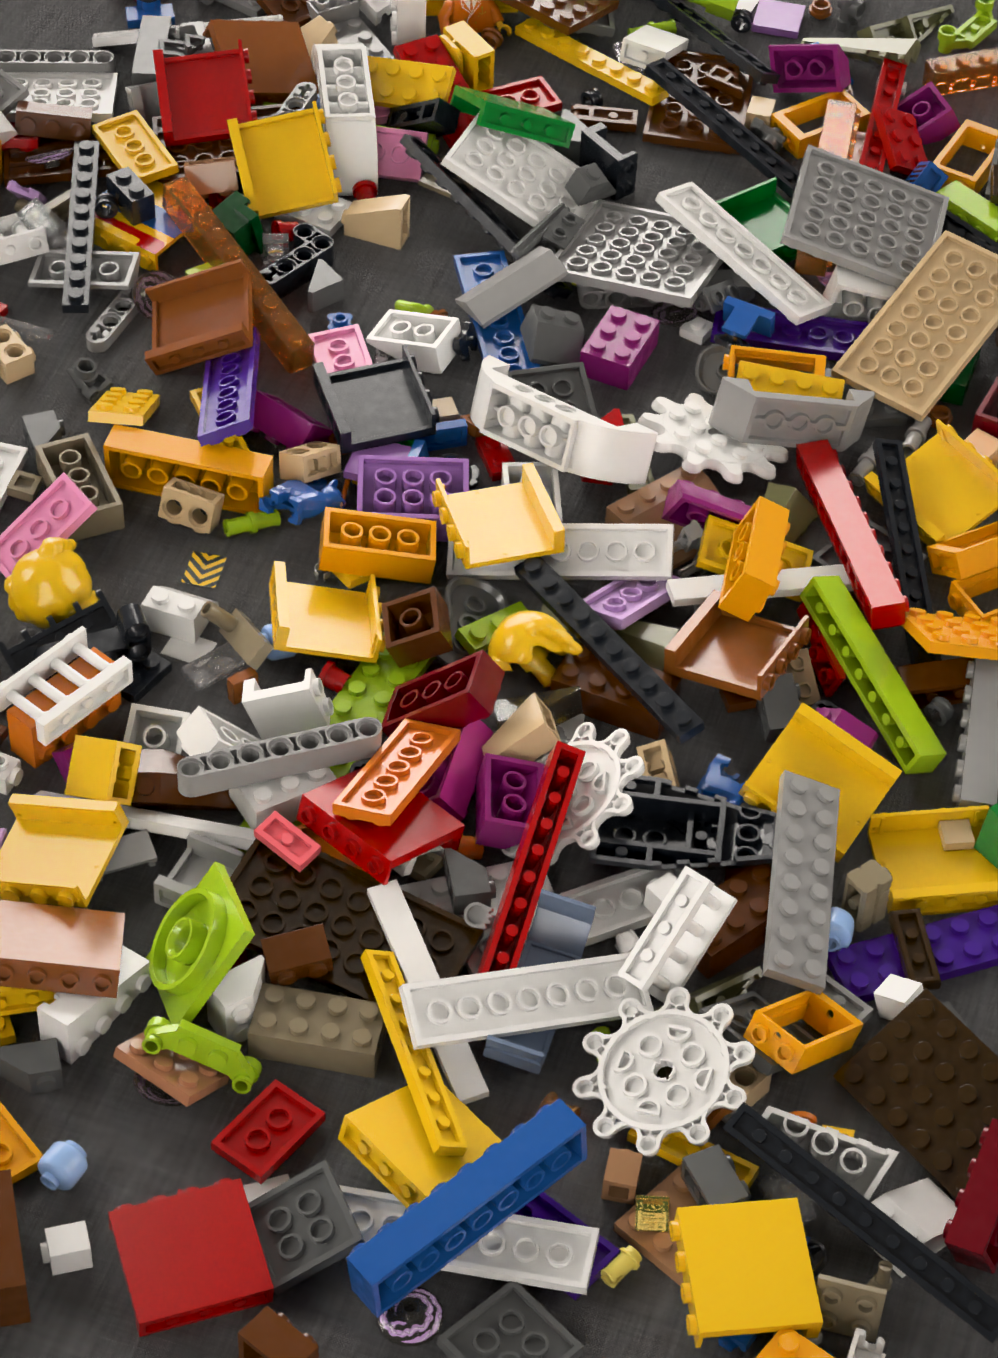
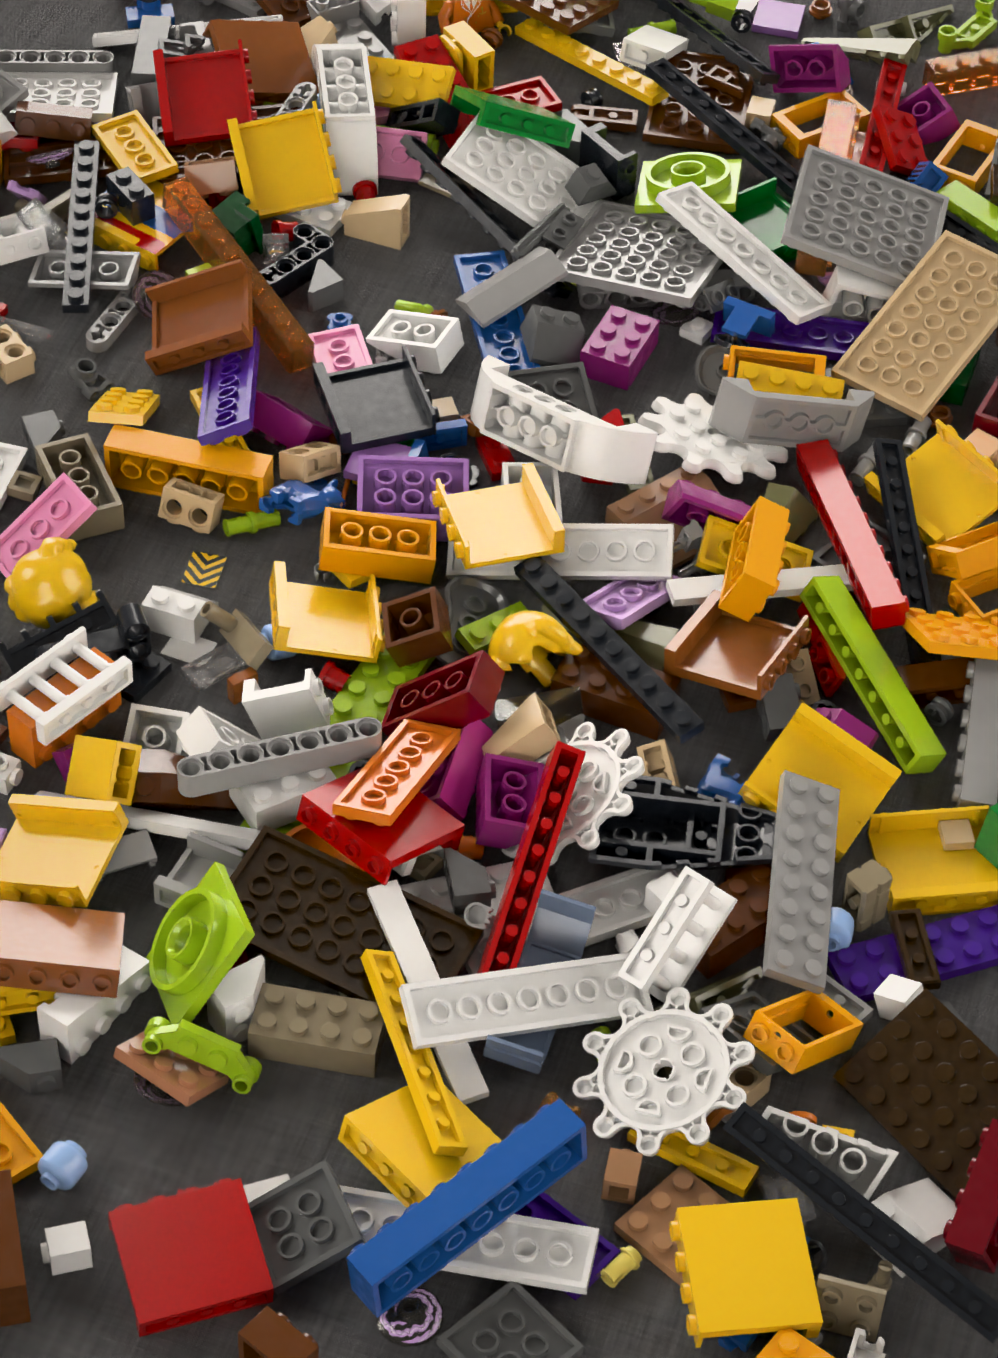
(268, 1131): red plate -> none
(287, 841): coral plate -> none
(297, 955): reddish brown brick -> none
(466, 338): black piece -> none
(652, 1213): clear yellow tile -> none
(710, 172): none -> lime piece
(713, 1178): dark grey brick -> none

